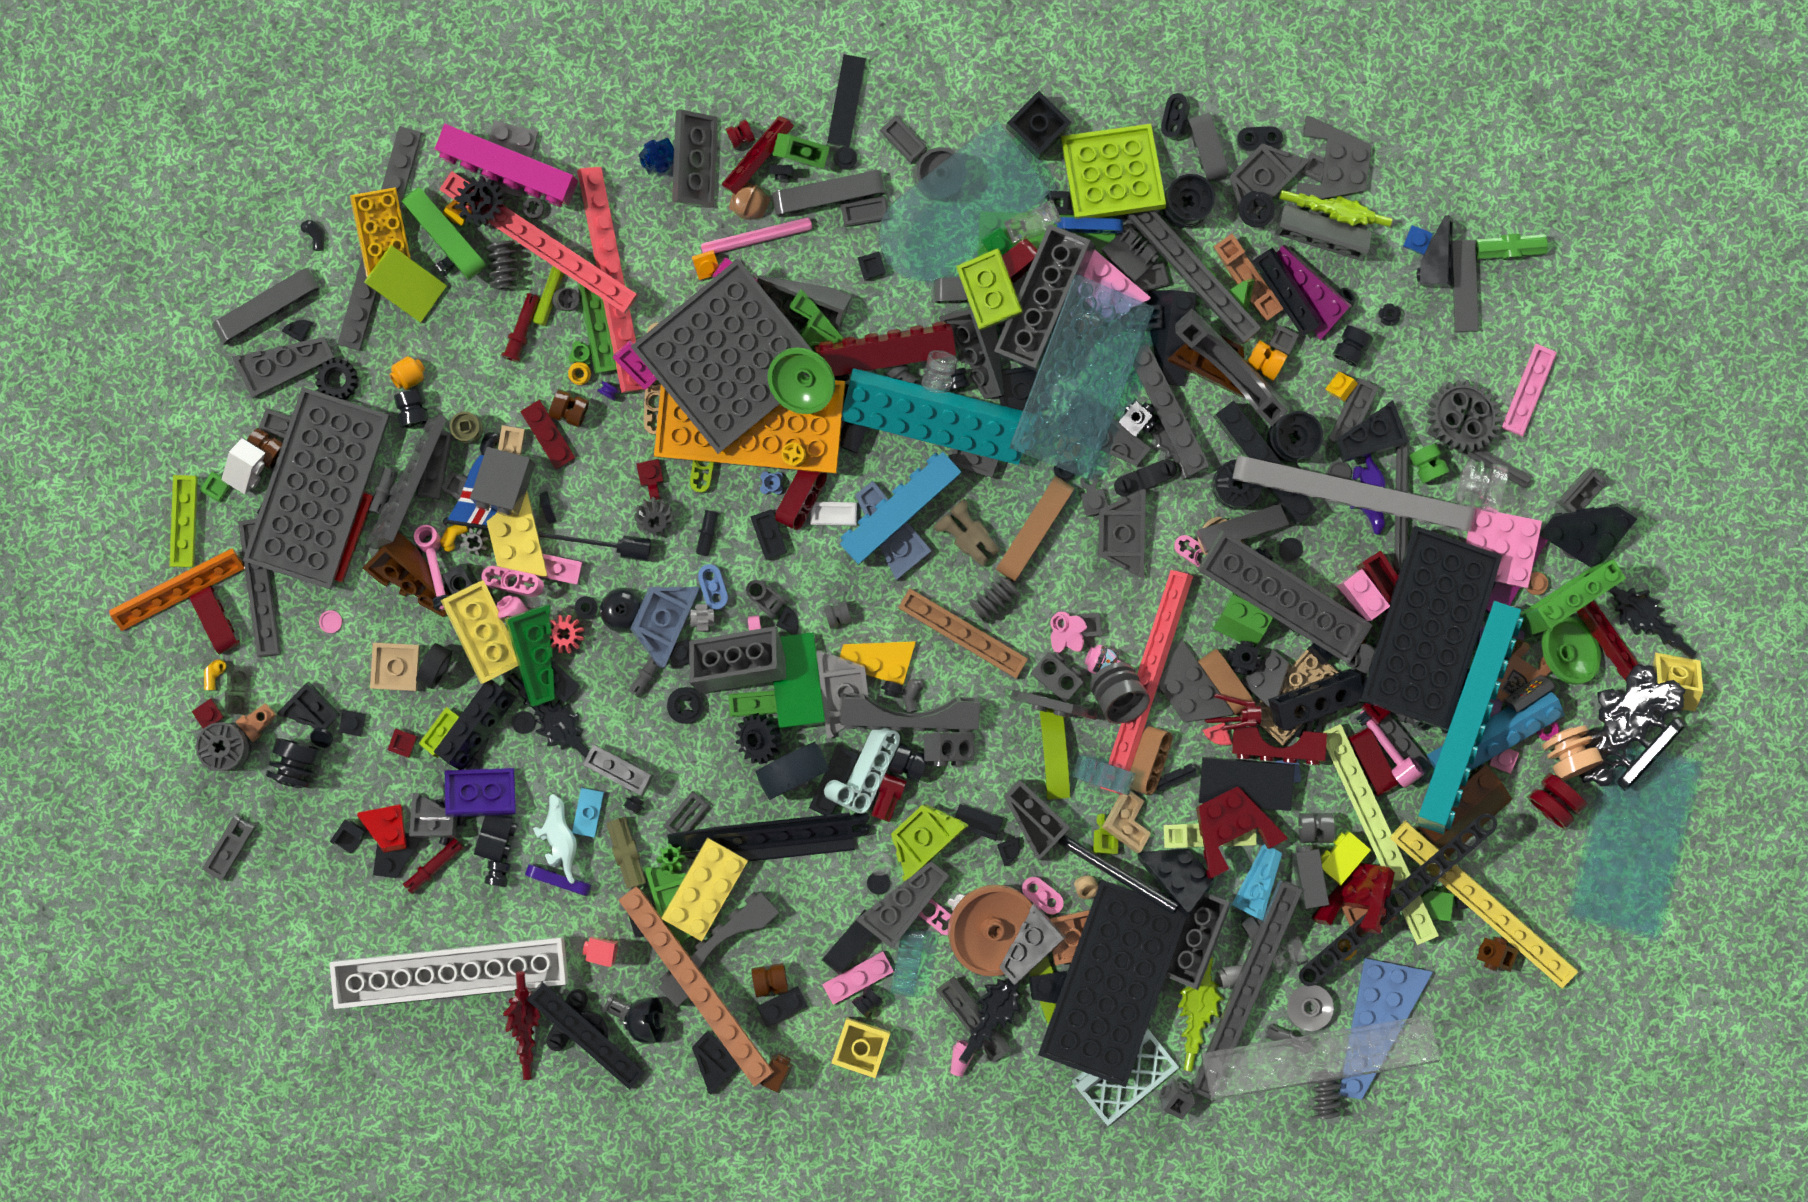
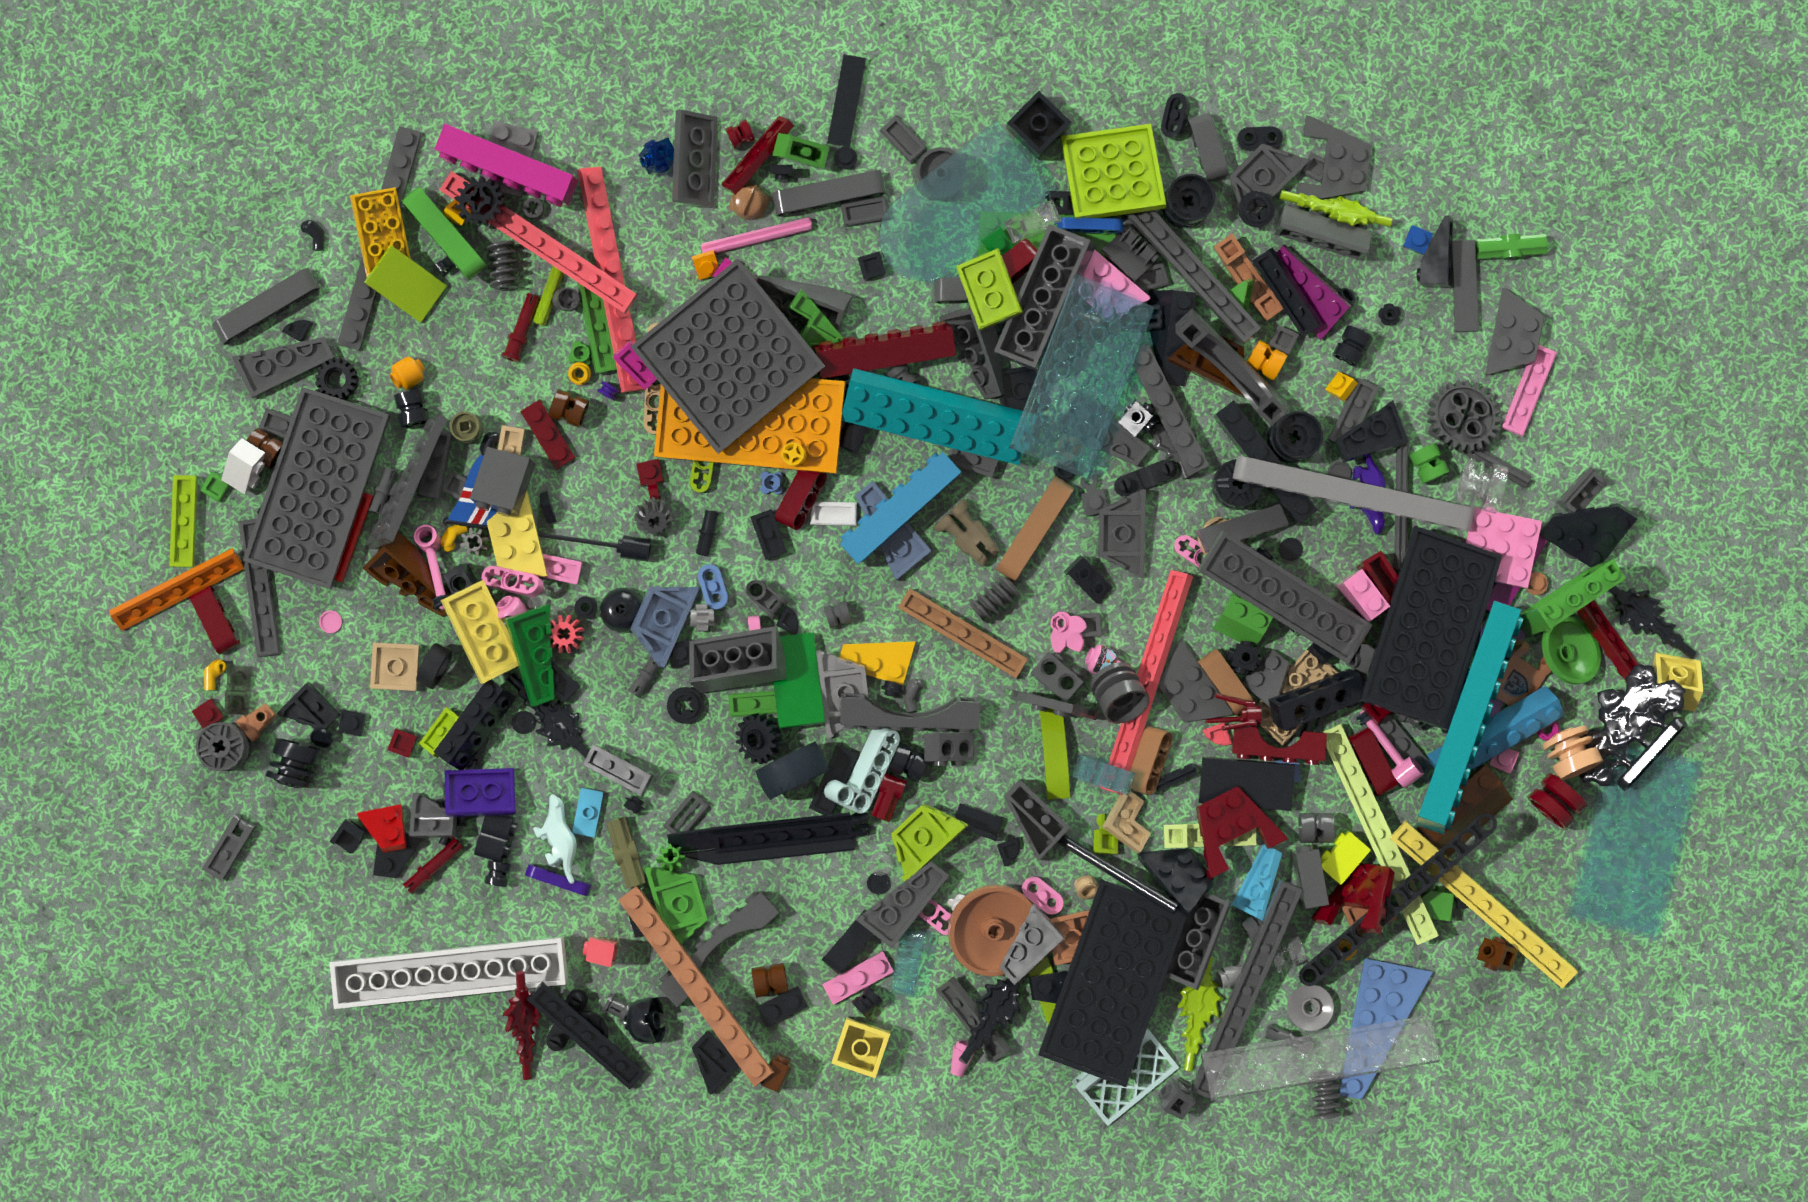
(704, 889): light yellow plate -> none
(796, 390): bright green dish -> none
(939, 369): clear wheel -> none
(959, 380): black wheel -> none
(1088, 579): none -> black plate
(1514, 335): none -> dark grey wing
(1528, 693): dark grey tile -> none

